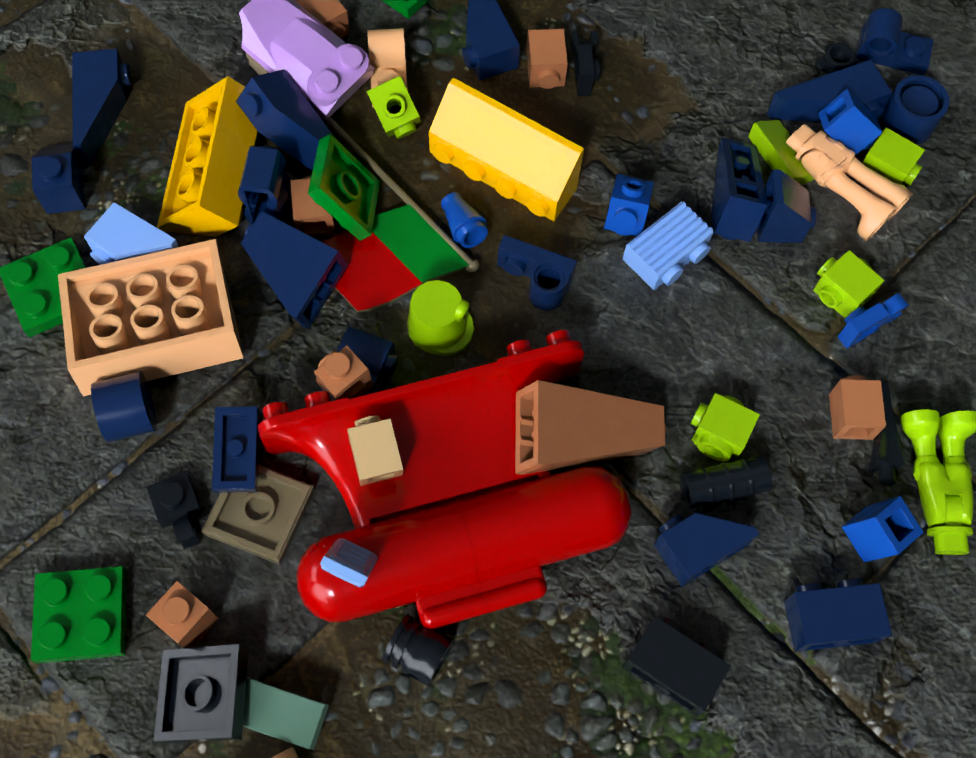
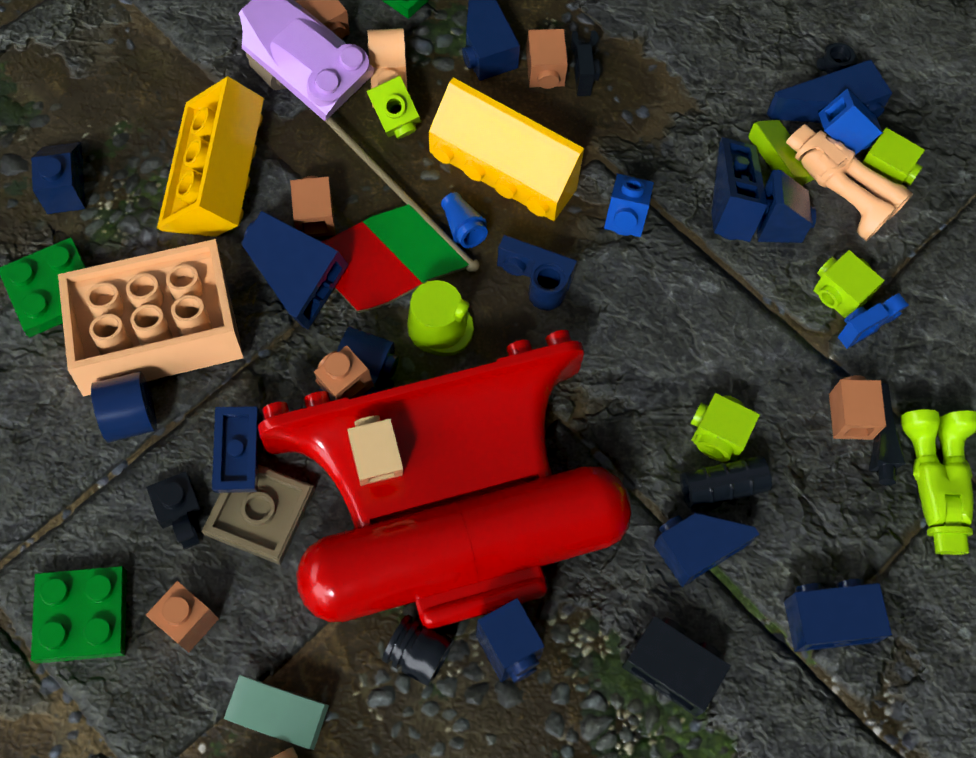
(97, 98): dark blue slope -> none
(124, 236): light blue slope -> none
(201, 694): black plate -> none
(264, 183): dark blue brick -> none
(283, 115): dark blue slope -> none
(344, 187): green plate -> none
(349, 562): light blue slope -> none
(510, 642): none -> dark blue brick
(578, 426): nougat slope -> none
(668, 246): light blue brick -> none
(882, 529): blue brick -> none
(888, 46): dark blue plate -> none
(915, 108): dark blue piece -> none

